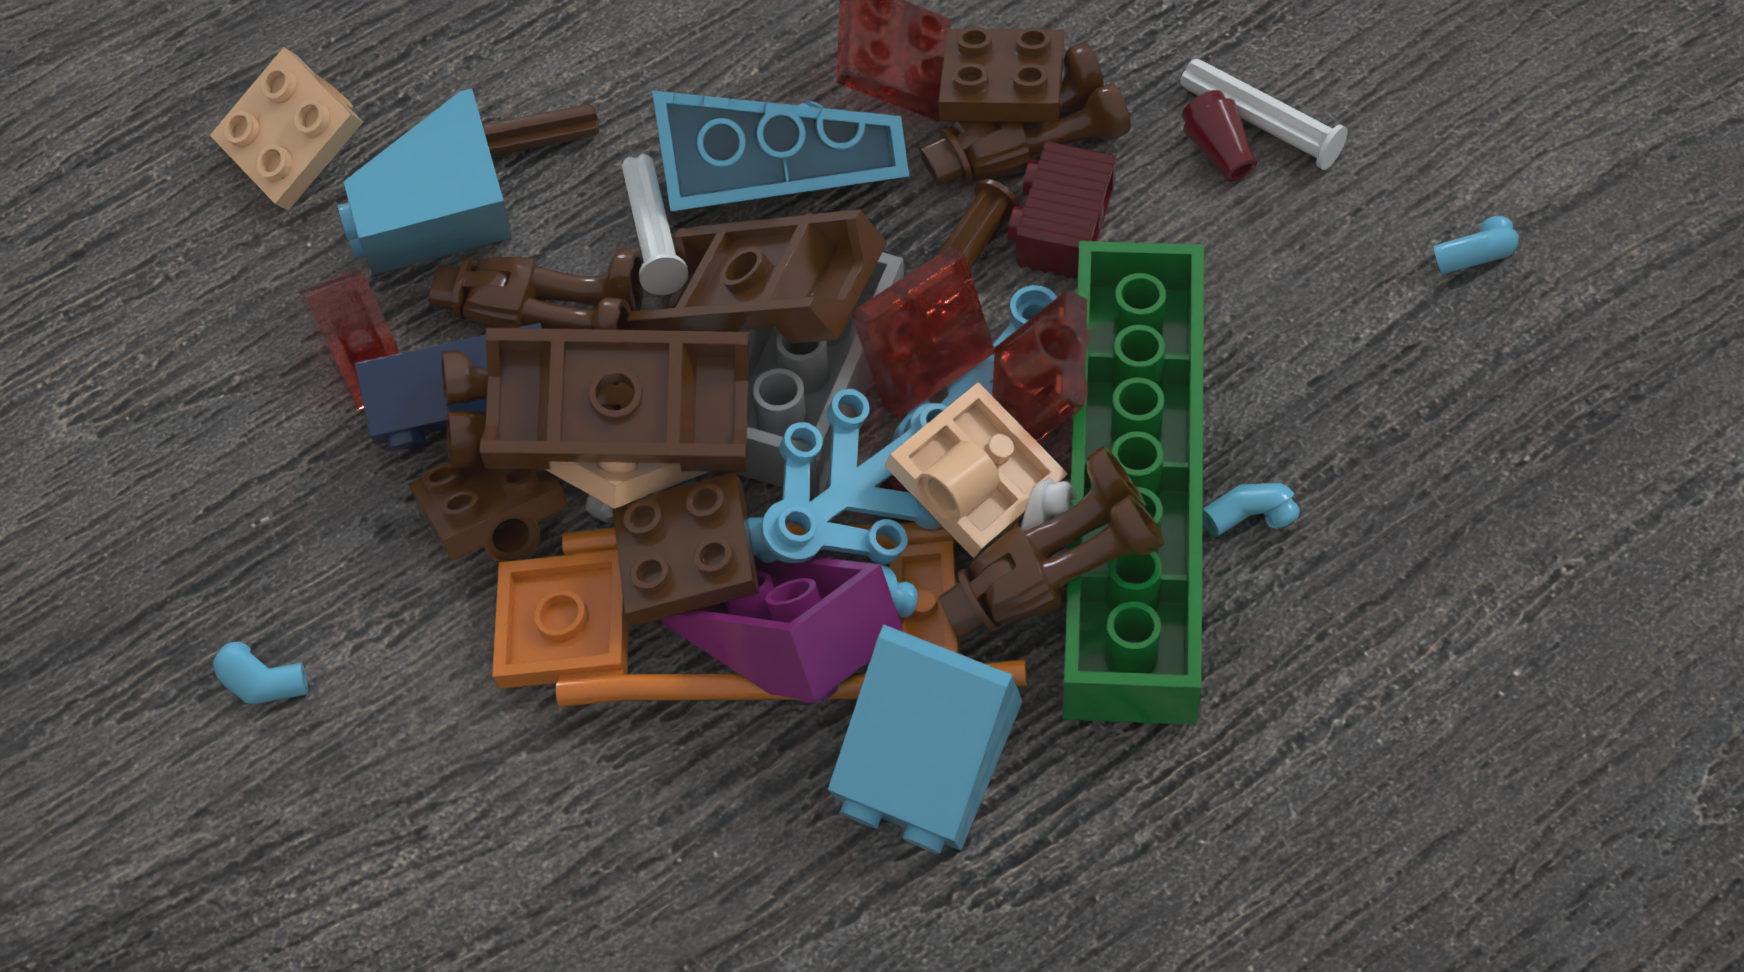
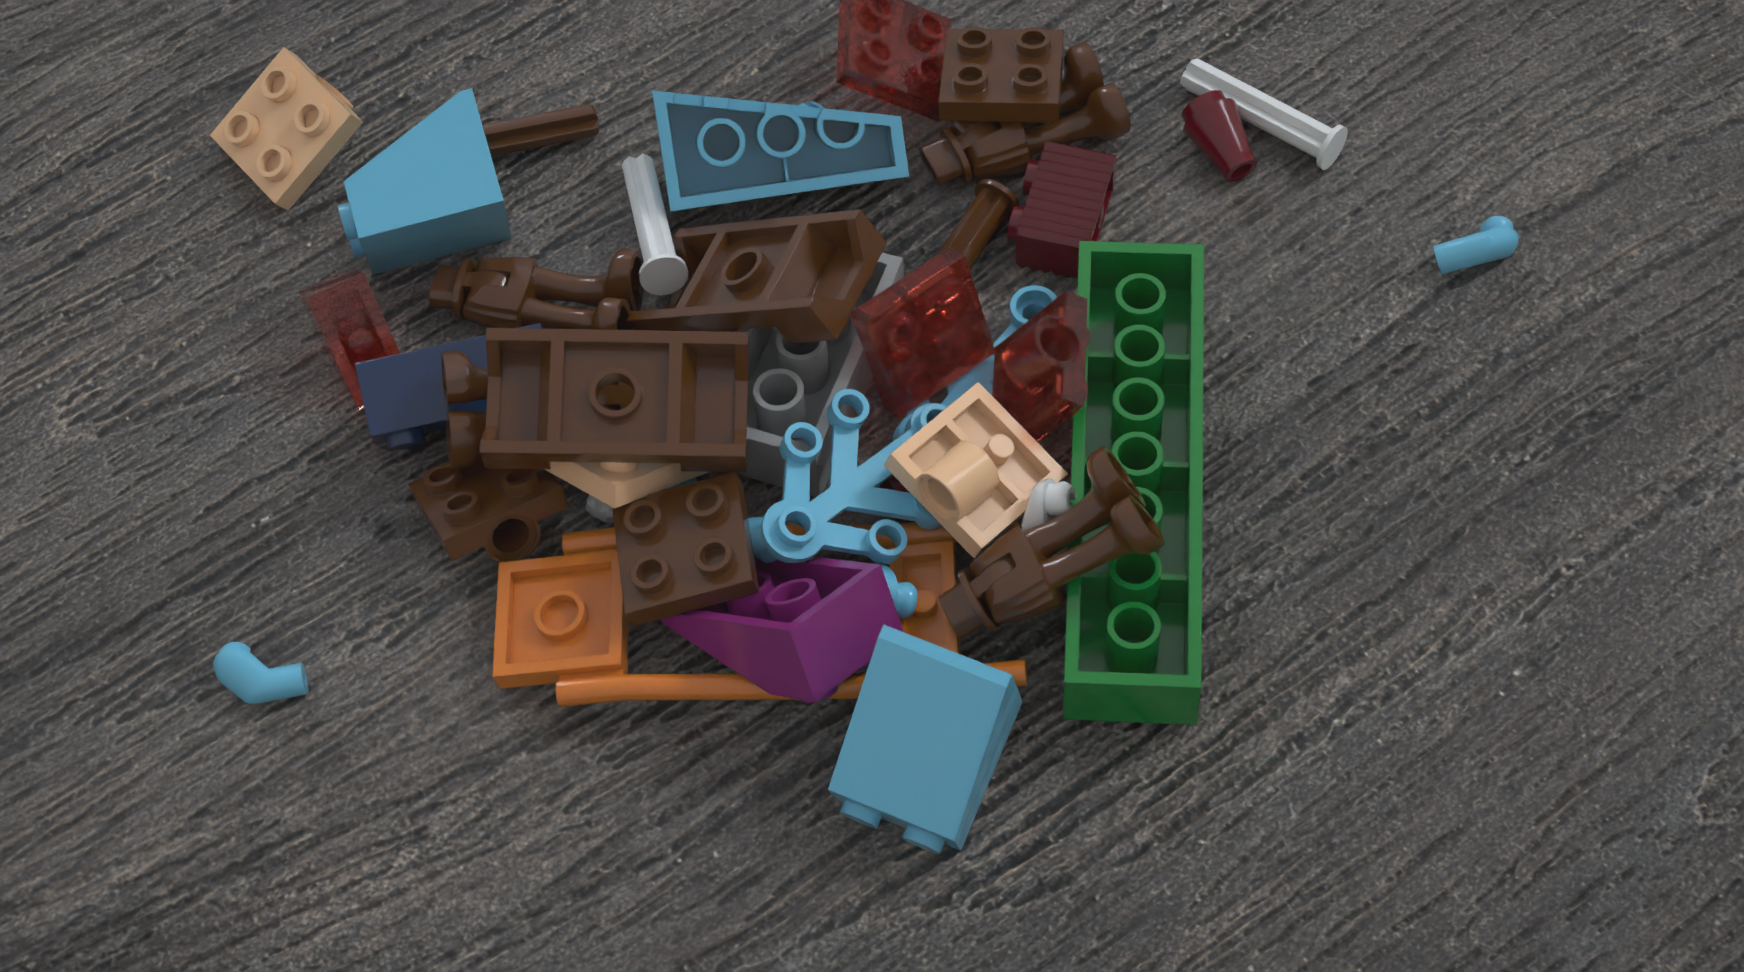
(1251, 499): medium azure arm -> none

